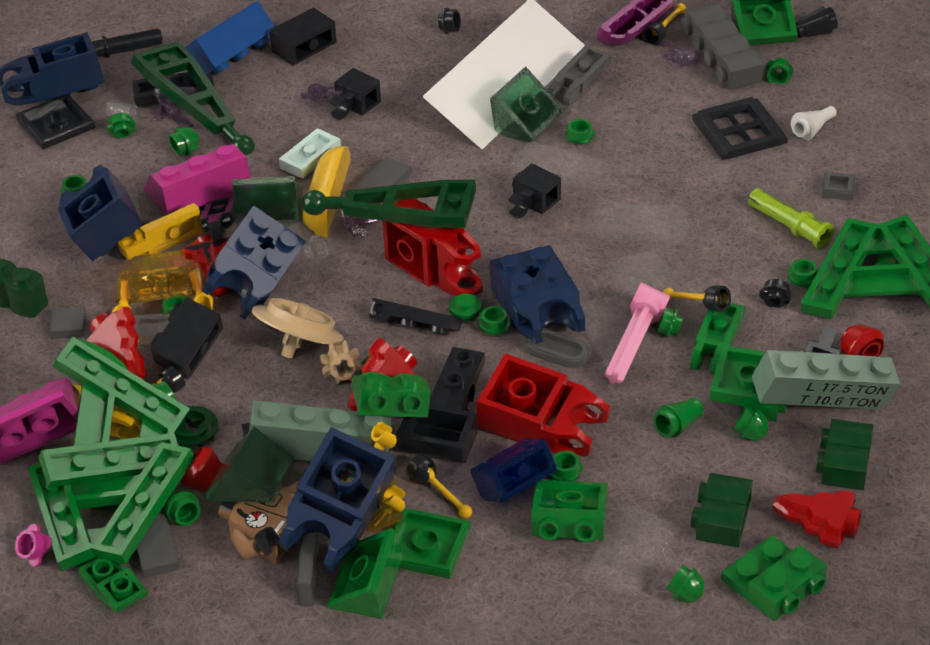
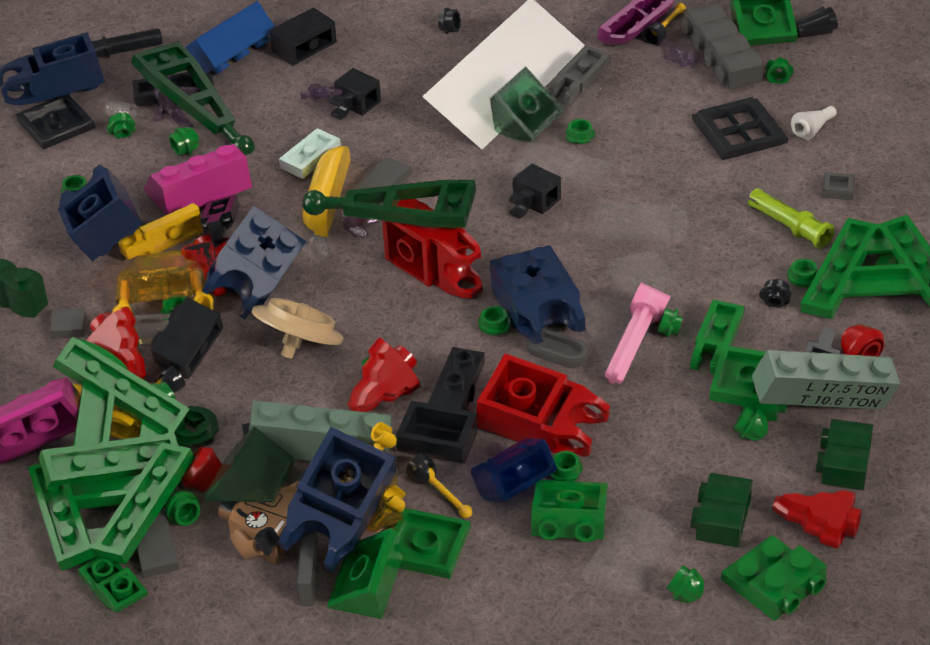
(32, 544): dark pink plate -> none
(273, 195): clear green slope -> none
(348, 365): tan gear -> none
(391, 396): green plate -> none
(411, 316): black hinge -> none
(465, 306): green plate -> none
(676, 417): green cone -> none
(708, 298): black hinge -> none

